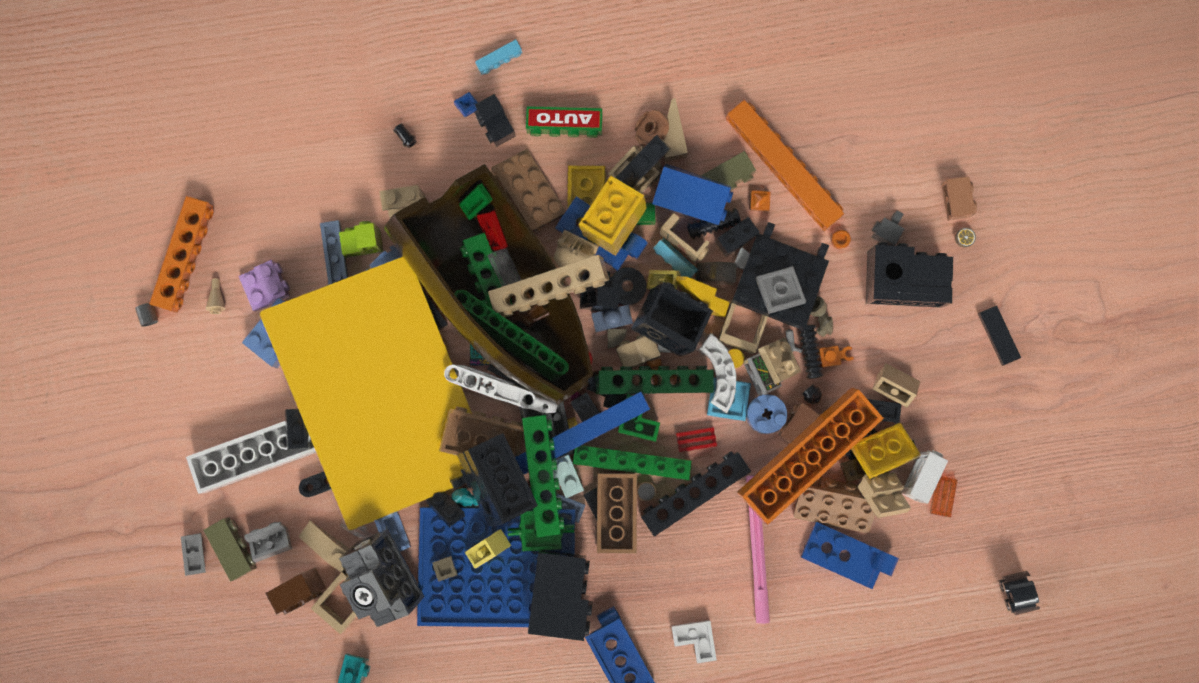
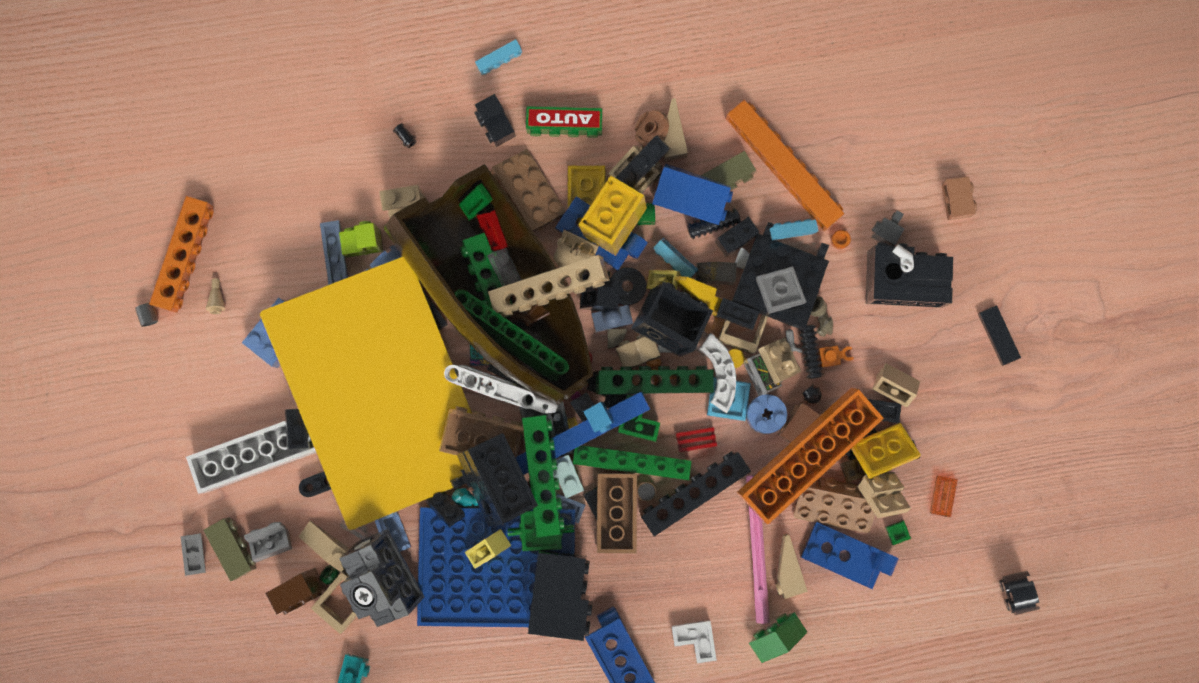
(264, 285): lavender plate -> none
(329, 574): none -> dark green tile
(445, 568): dark tan plate -> none
(466, 104): blue tile -> none
(599, 417): none -> dark azure brick
(666, 232): tan panel -> none
(737, 314): none -> black plate
(760, 201): orange tile -> none
(778, 637): none -> green brick
(789, 573): none -> tan slope
(795, 229): none -> medium azure piece
(898, 532): none -> green tile
(906, 258): none -> white arm
(924, 476): white window -> none
(965, 237): dark tan tile -> none

